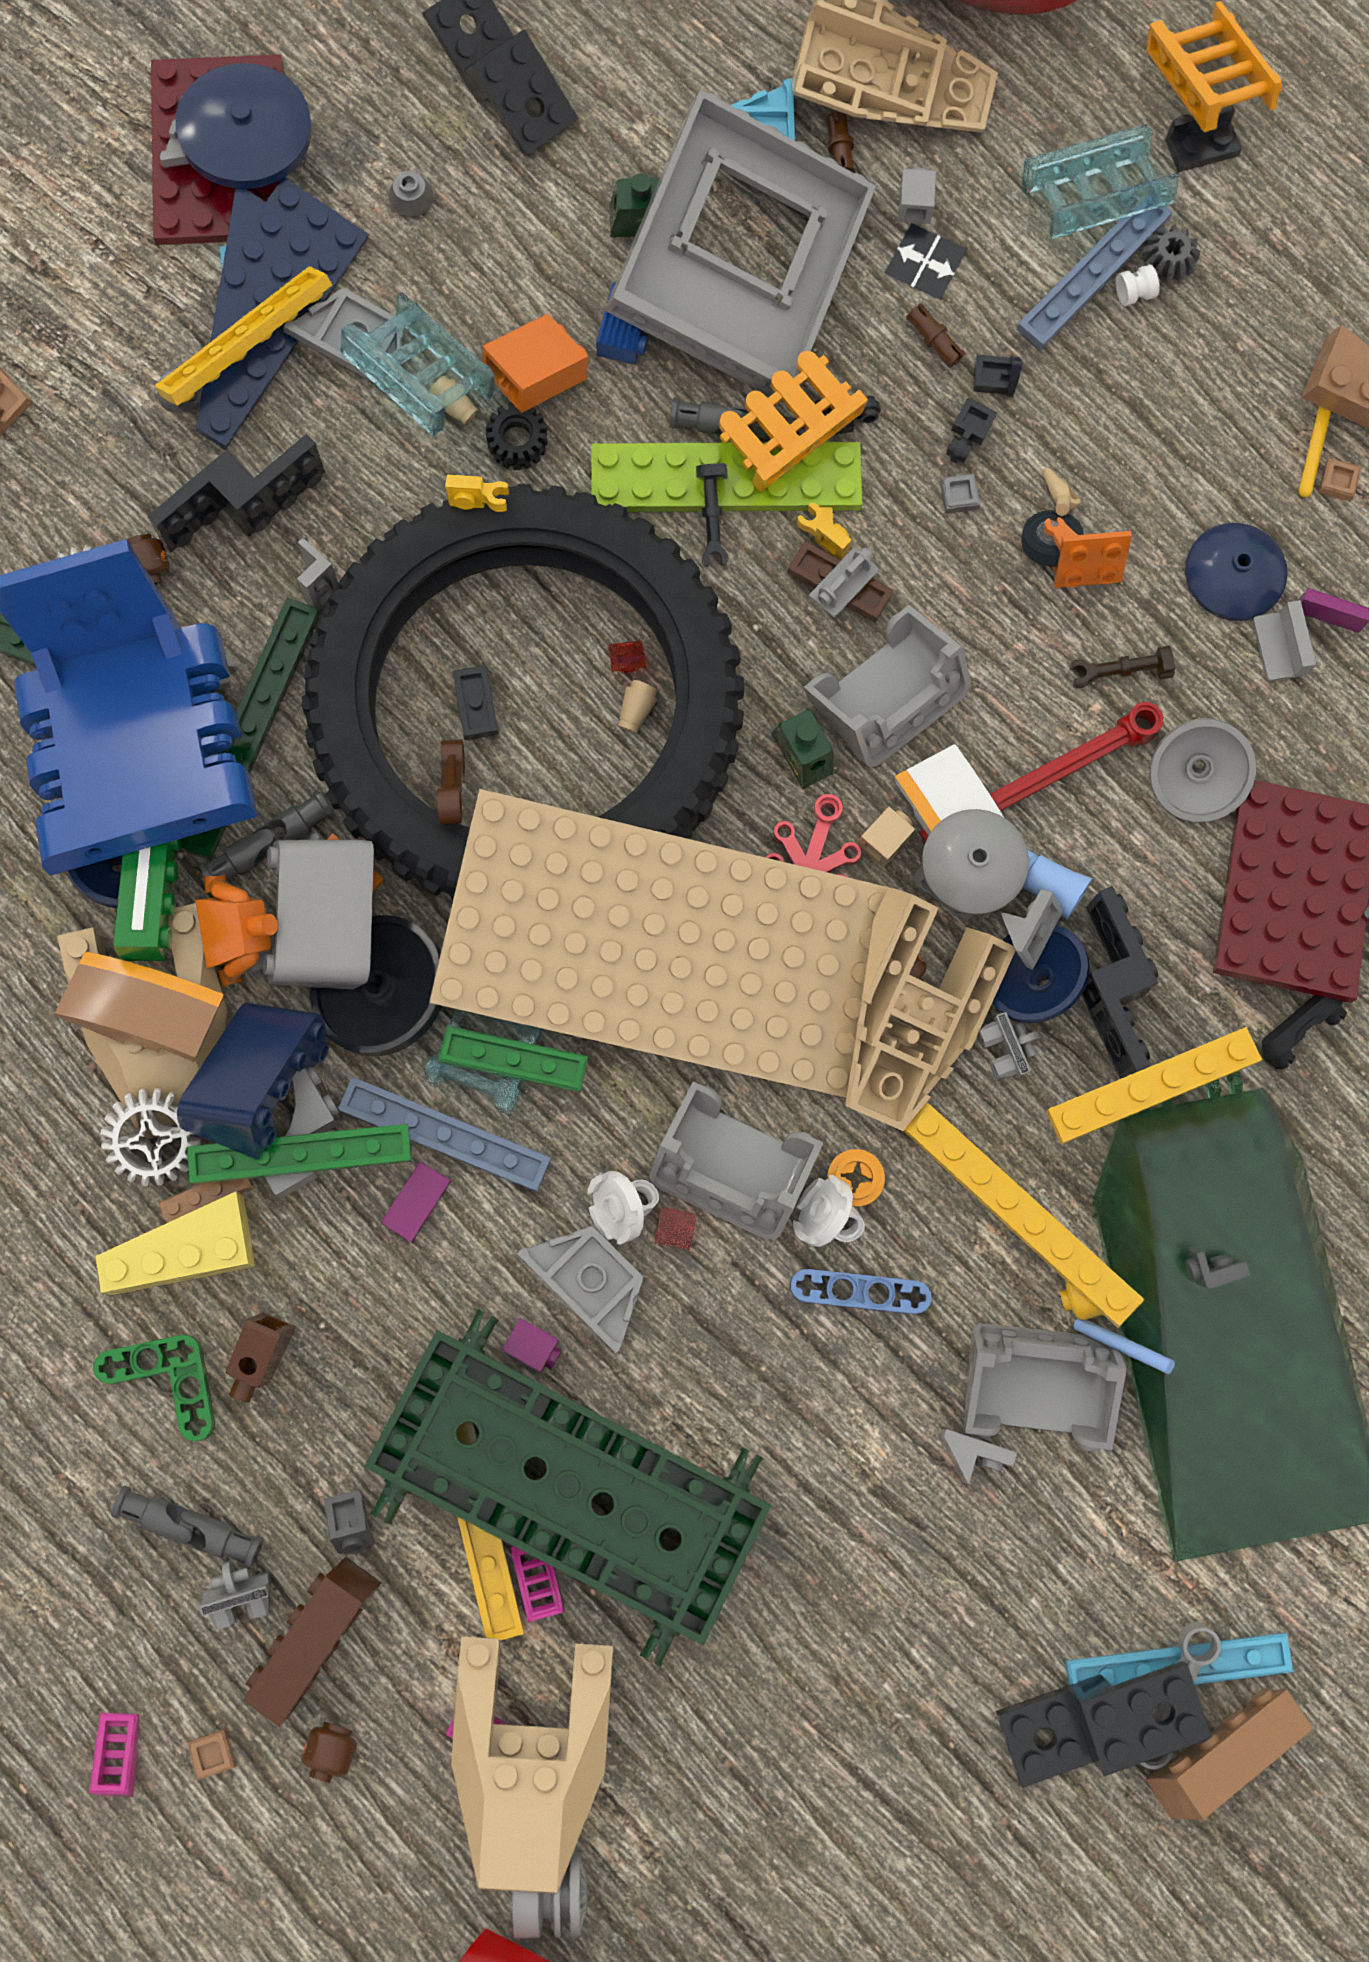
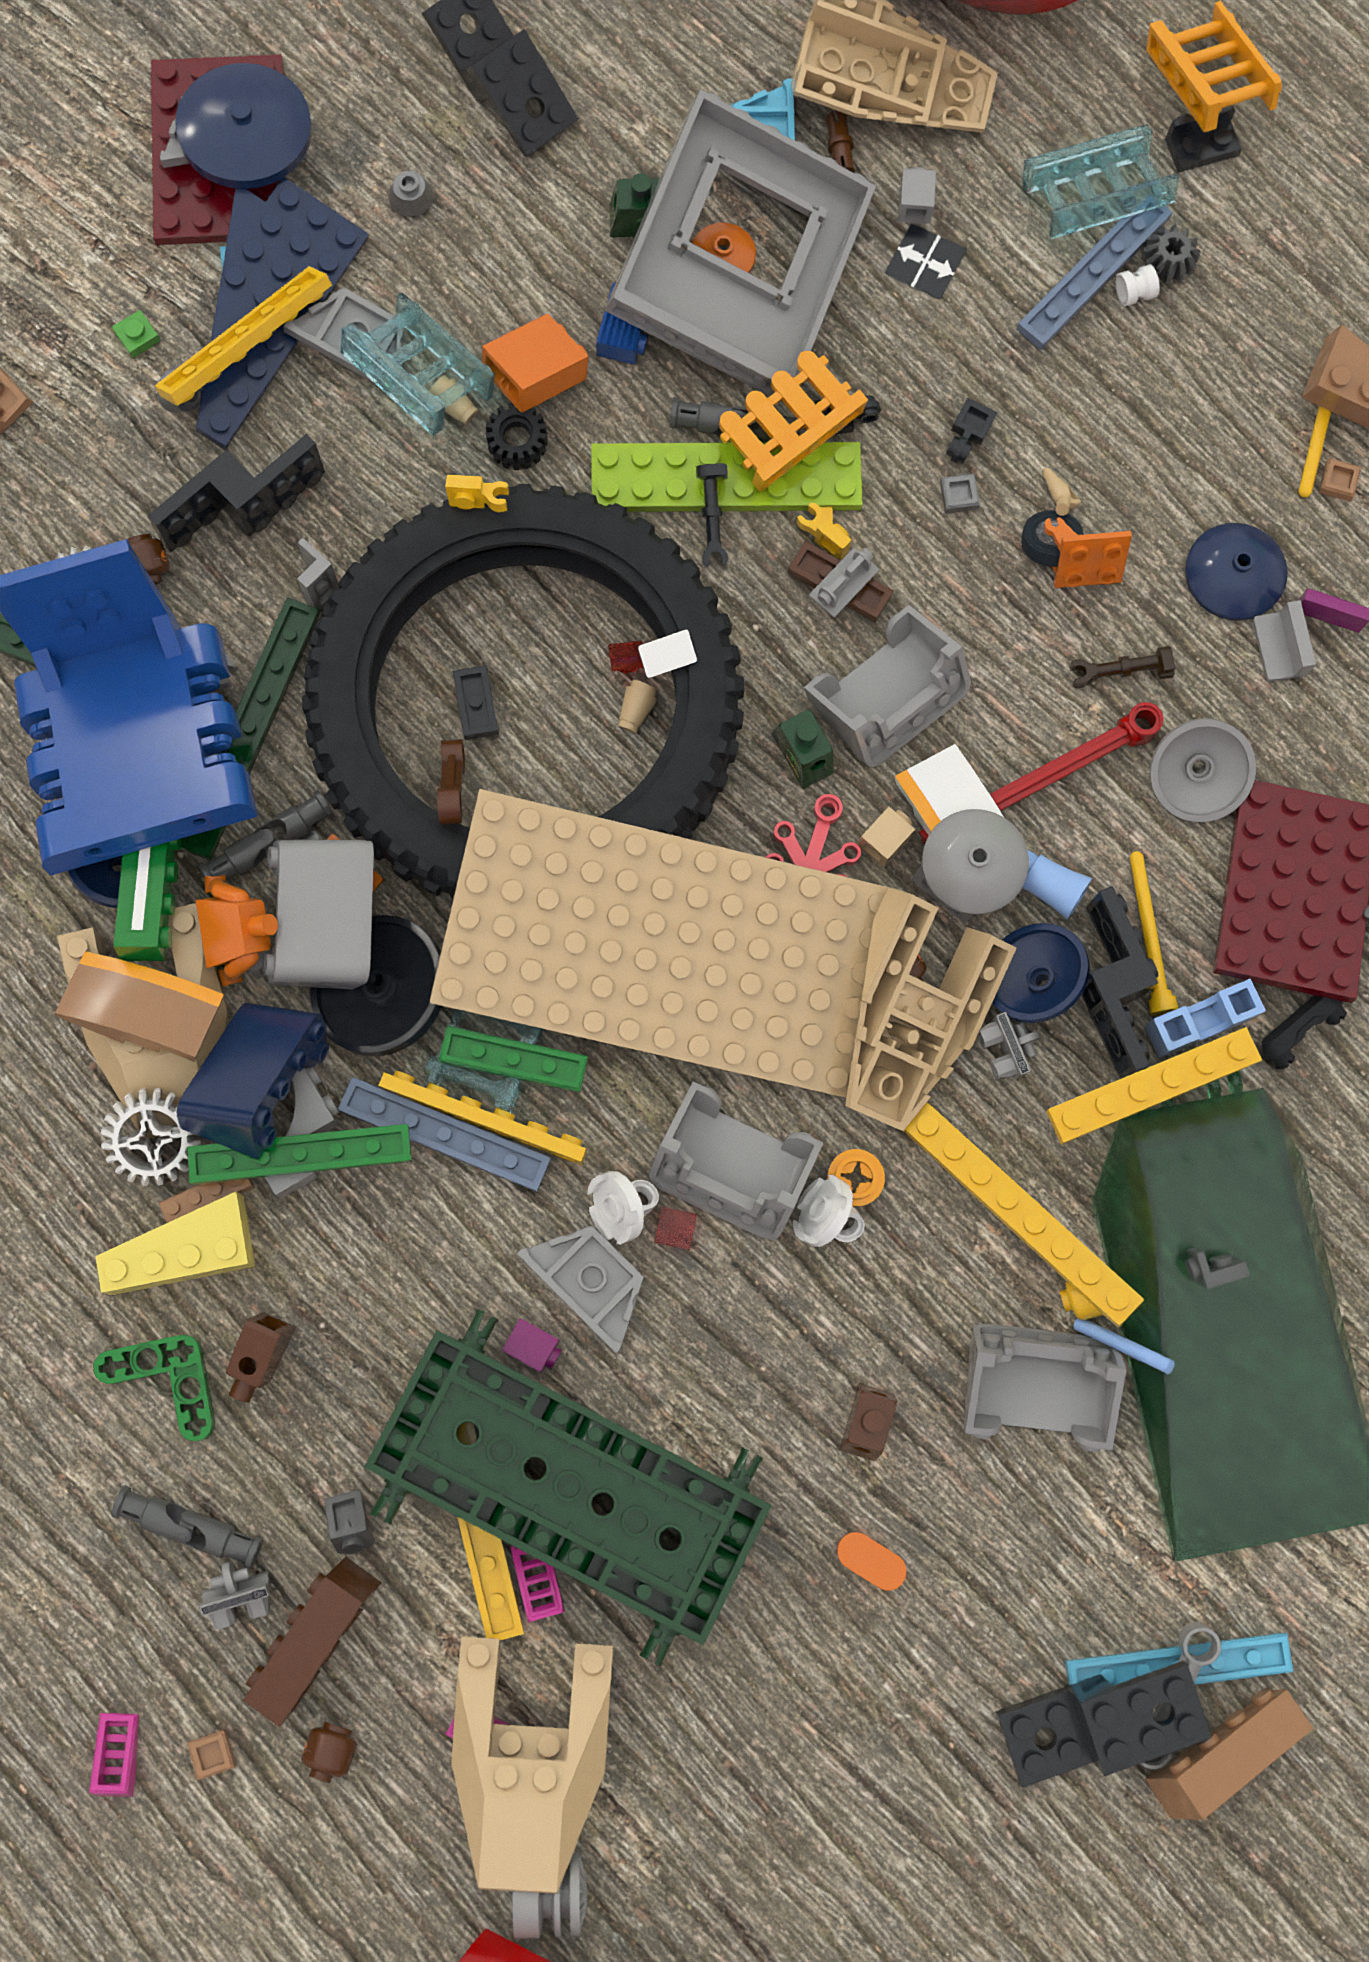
(136, 334): none -> bright green plate
(416, 1202): magenta tile -> none
(499, 1122): none -> yellow plate
(667, 653): none -> white sticker
(741, 245): none -> orange dish
(860, 1287): medium blue beam -> none
(868, 1422): none -> reddish brown torso
(871, 1561): none -> orange tile
(935, 335): reddish brown pin -> none
(965, 1449): light grey slope -> none
(996, 374): black tile -> none
(1032, 933): light grey slope -> none
(1161, 998): none -> yellow piece
(1204, 1019): none -> light blue arch

